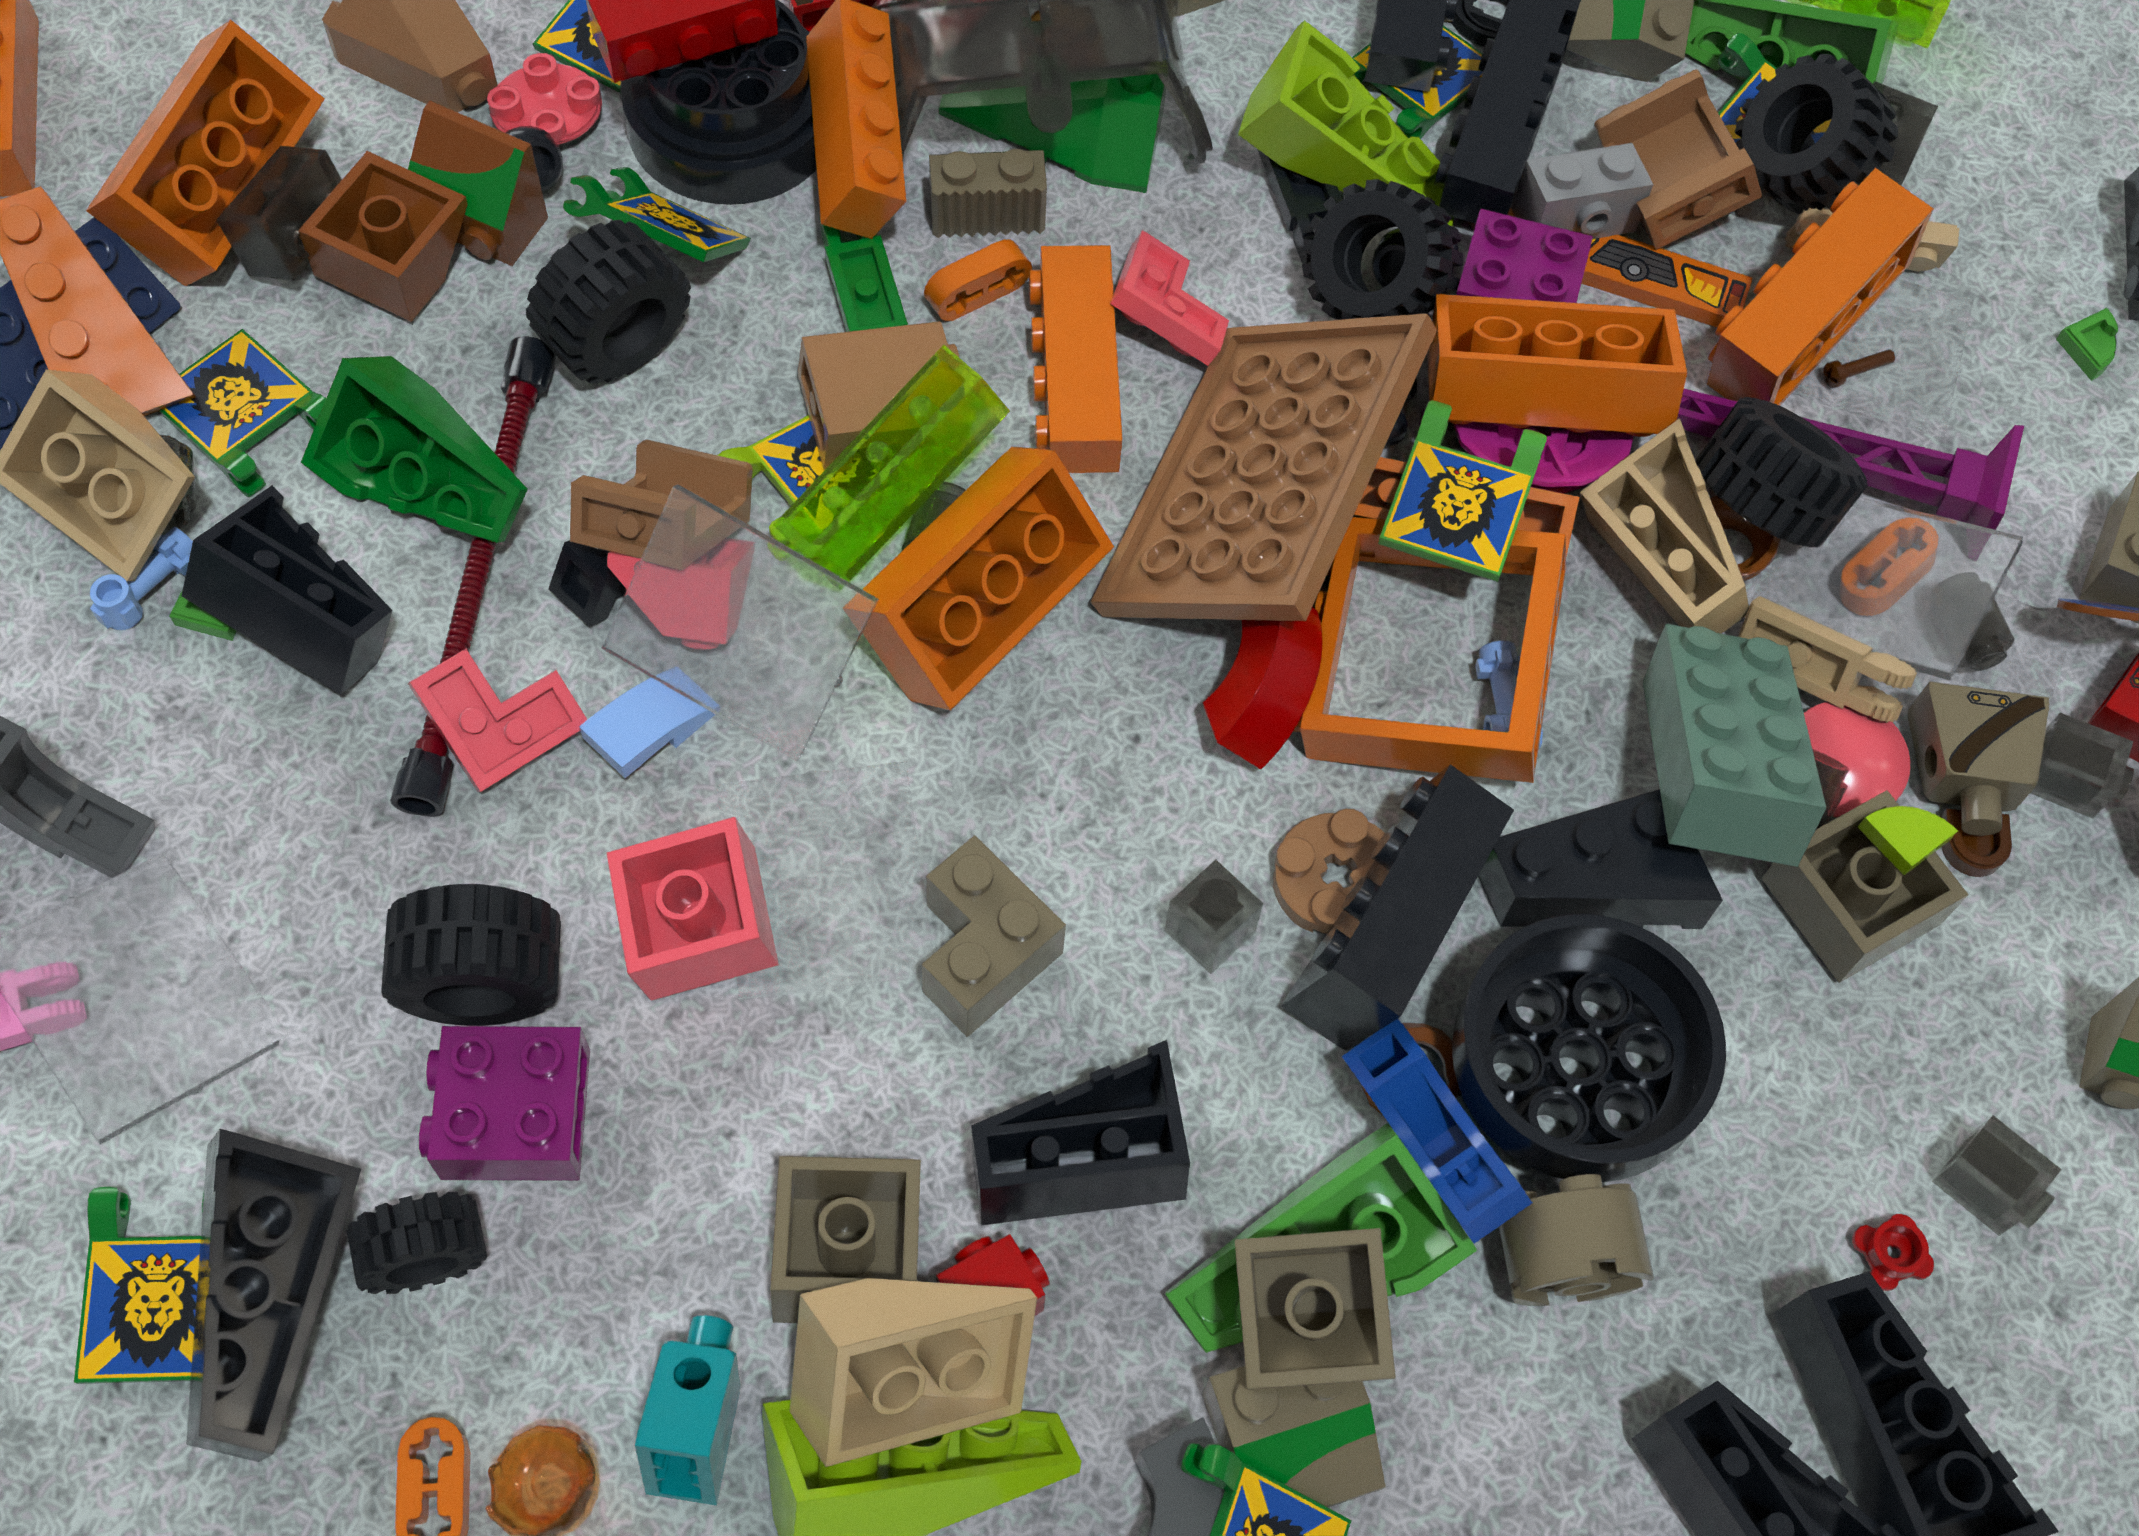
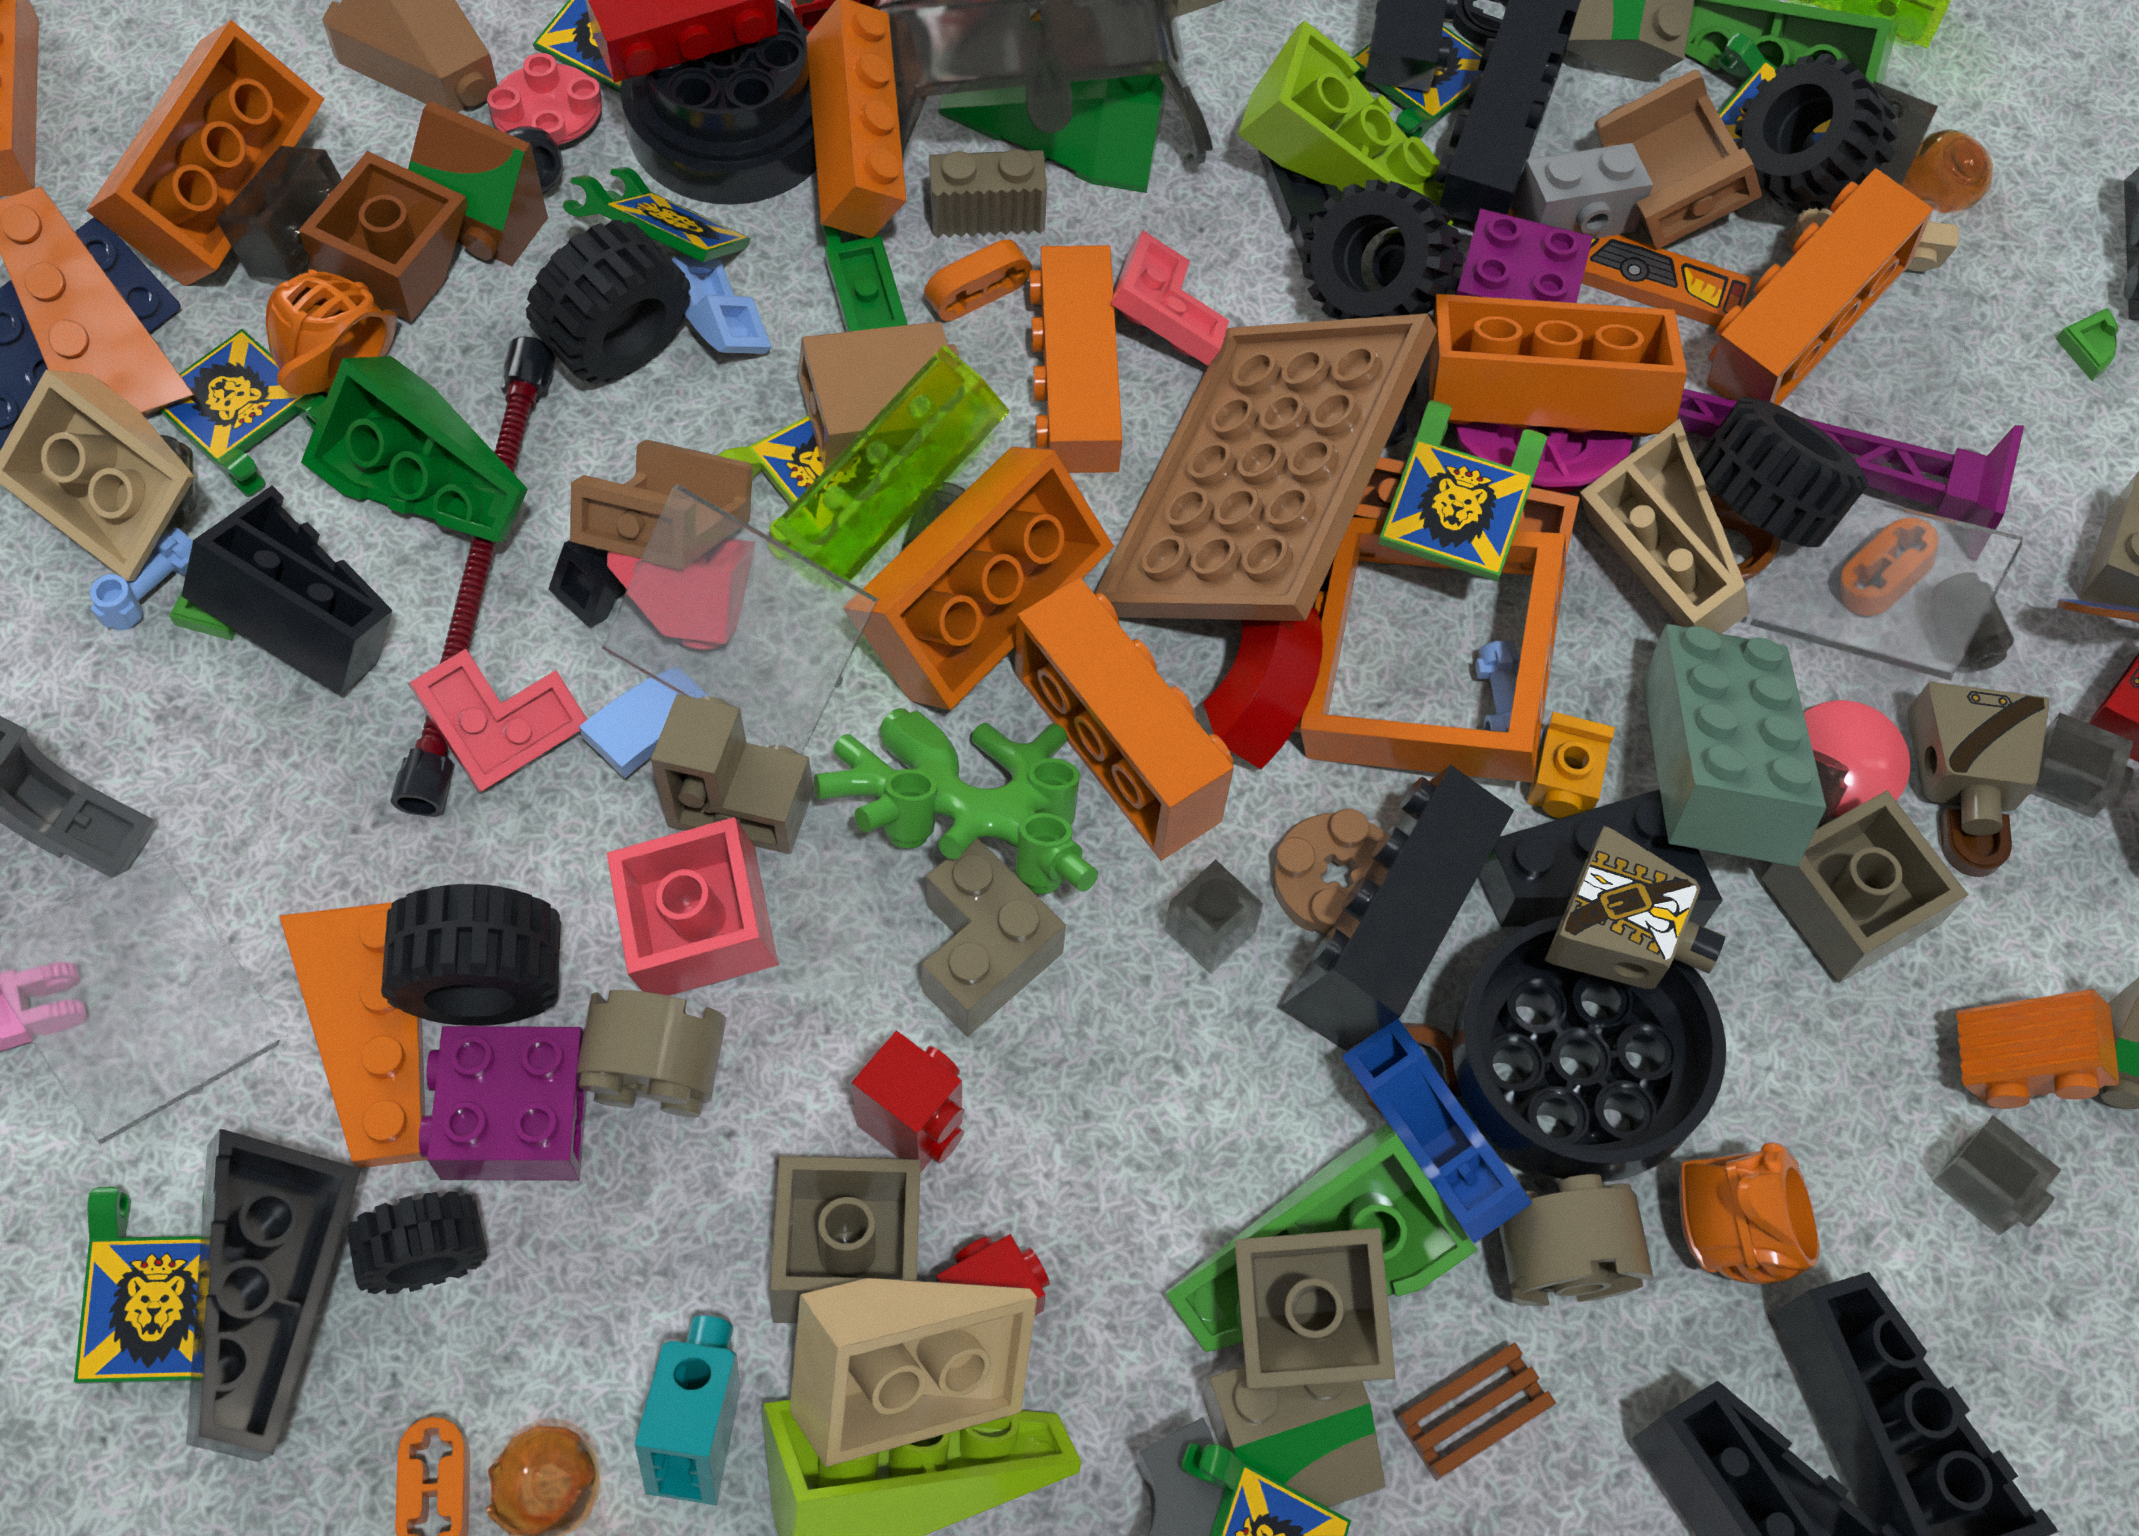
(319, 322): none -> orange piece
(364, 1042): none -> orange wing
(649, 1050): none -> dark tan brick
(714, 775): none -> dark tan brick
(718, 315): none -> light blue slope
(910, 1101): none -> red brick
(1028, 812): none -> bright green plant
(1087, 1147): black wedge -> none
(1123, 717): none -> orange brick
(1524, 1379): none -> dark orange tile
(1570, 765): none -> light orange brick
(1631, 917): none -> torso
(1749, 1215): none -> orange piece
(1829, 661): tan hinge -> none
(1836, 373): reddish brown piece -> none
(1906, 834): lime tile -> none
(1910, 1242): red plate -> none
(1950, 170): none -> clear orange hair
(2038, 1048): none -> orange brick

